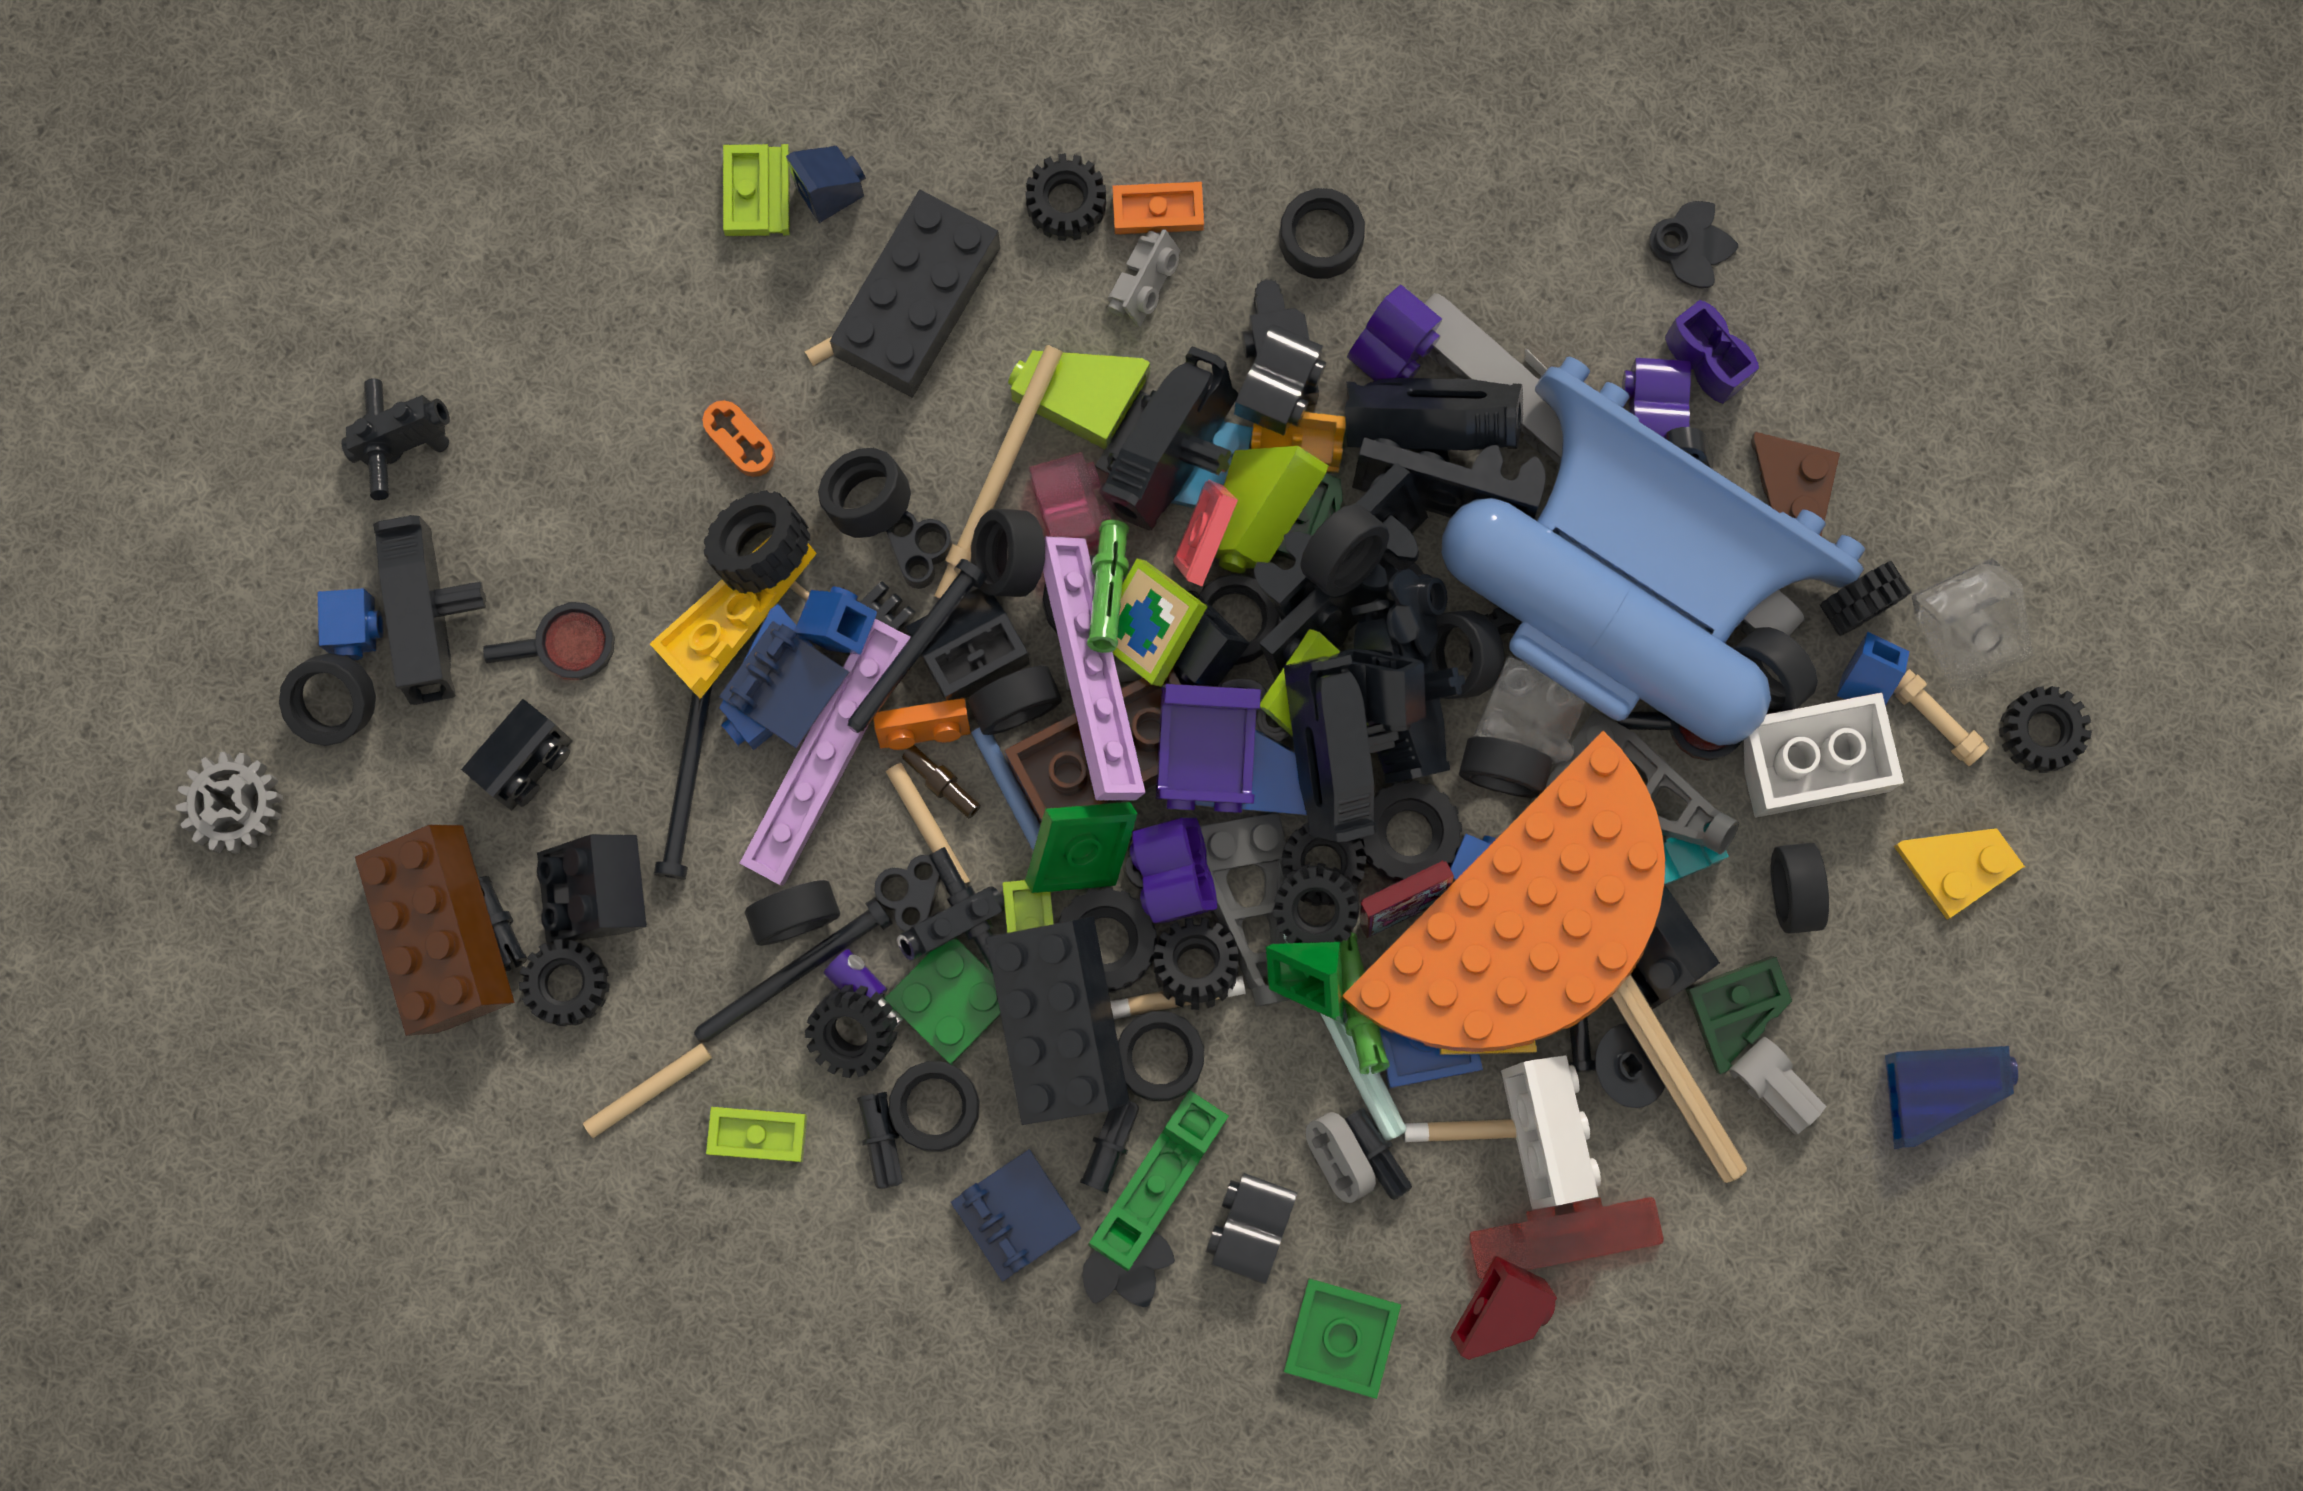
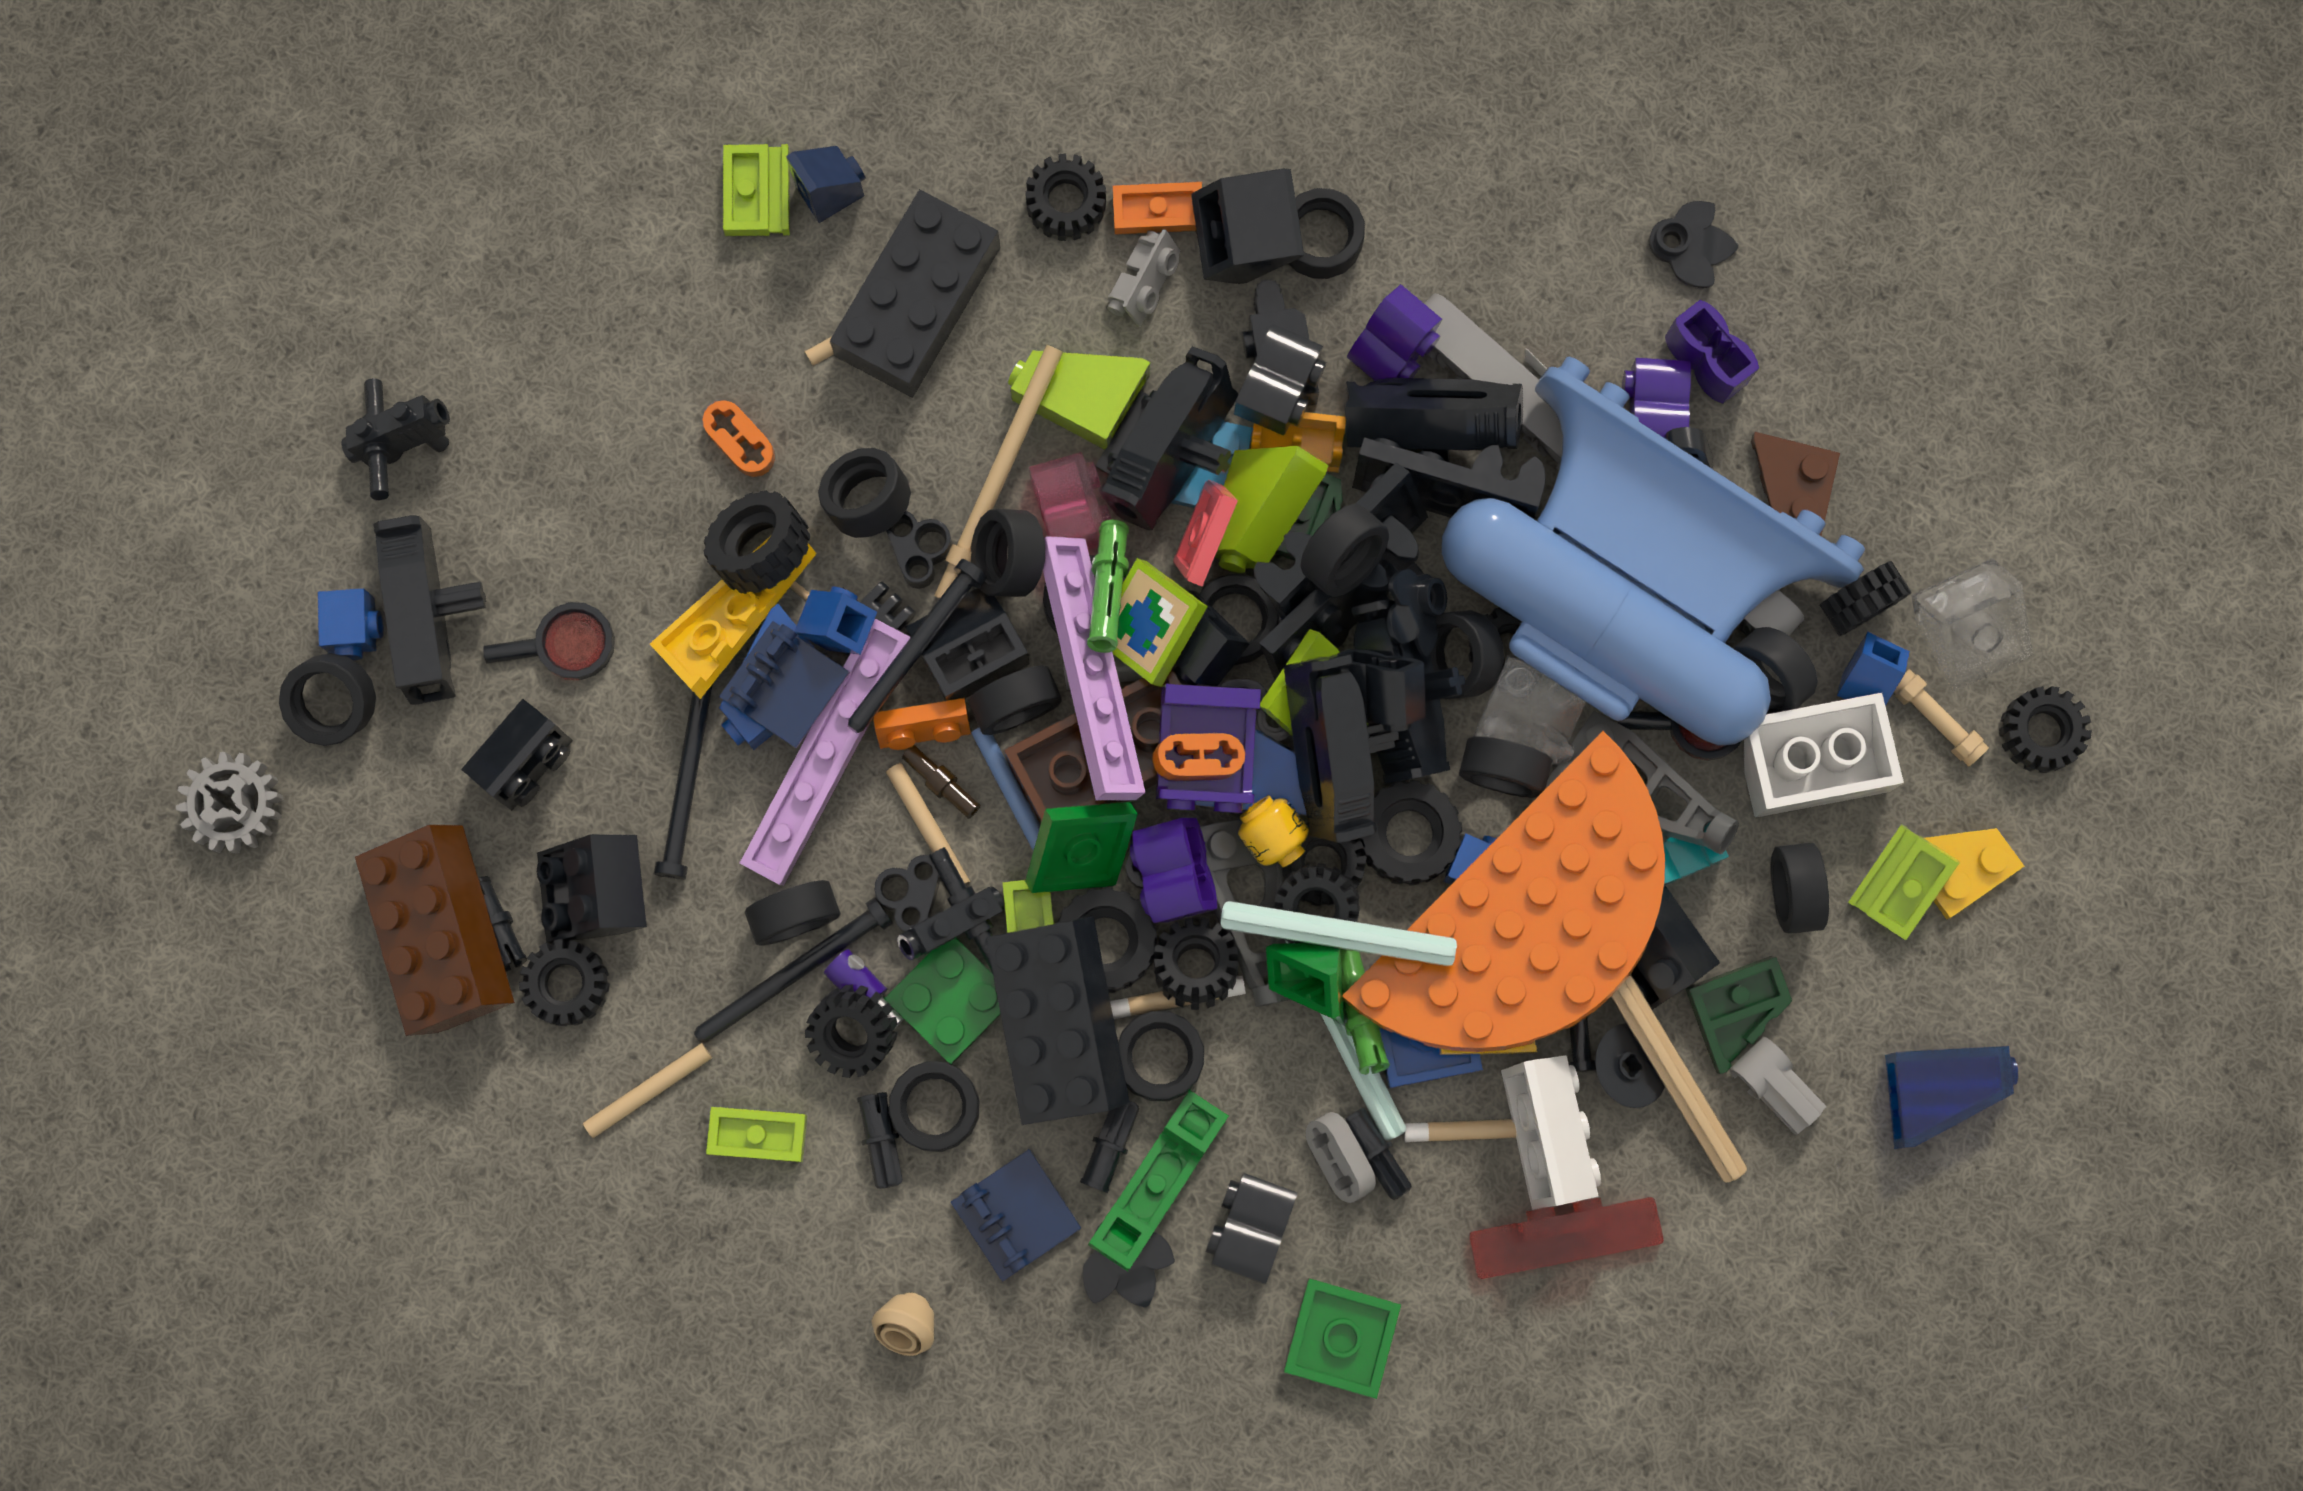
(905, 1324): none -> tan cone
(1198, 746): none -> orange beam
(1247, 226): none -> black slope
(1273, 831): none -> yellow head
(1339, 933): none -> light aqua axle
(1404, 898): dark red tile -> none
(1503, 1311): dark red slope -> none
(1904, 882): none -> lime plate

